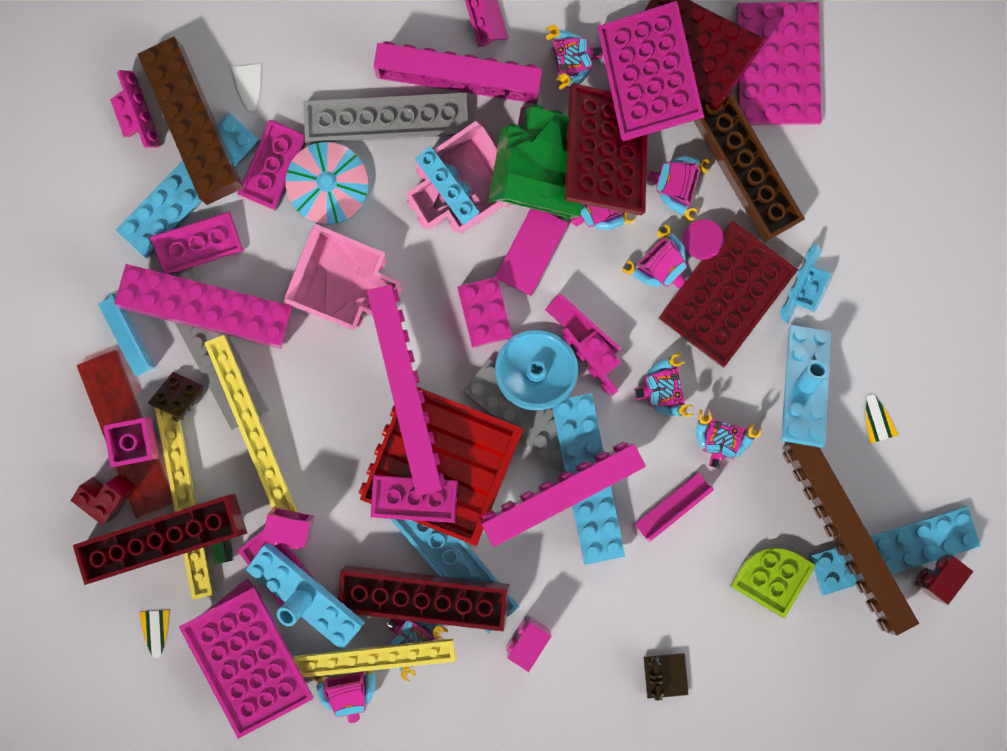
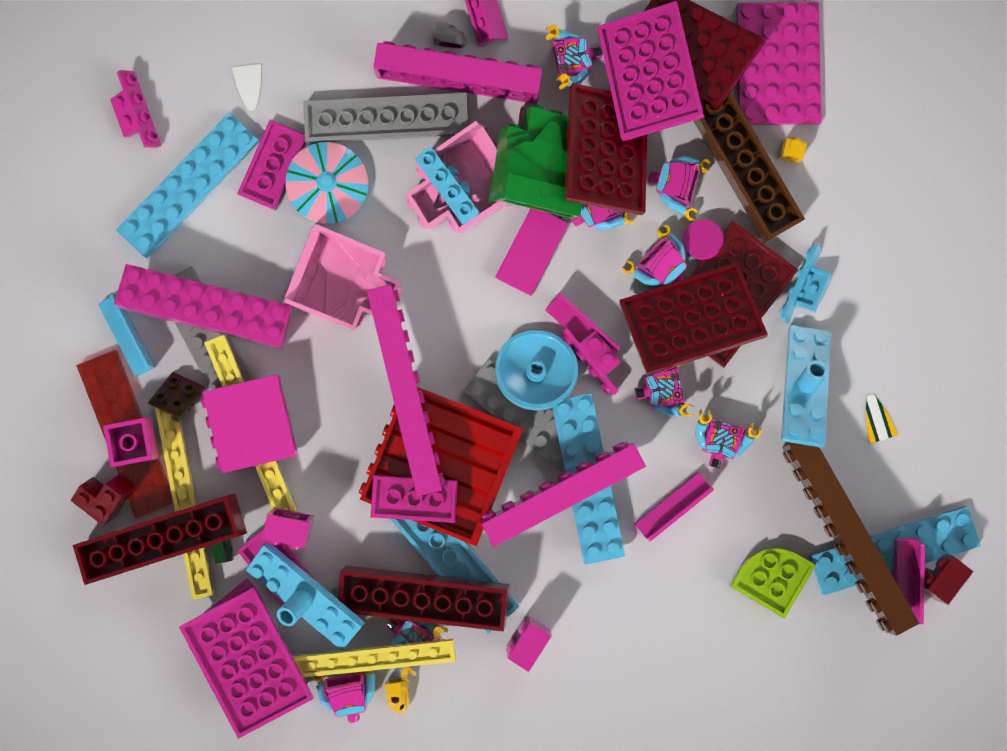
(155, 630): sticker -> none
(190, 121): reddish brown brick -> none
(196, 243): dark pink tile -> none
(249, 423): none -> dark pink panel
(397, 695): none -> yellow rock
(449, 36): none -> flat silver rock
(484, 312): dark pink brick -> none
(665, 676): dark brown hinge -> none
(692, 318): none -> dark red plate
(792, 150): none -> yellow brick
(910, 571): none -> dark pink panel

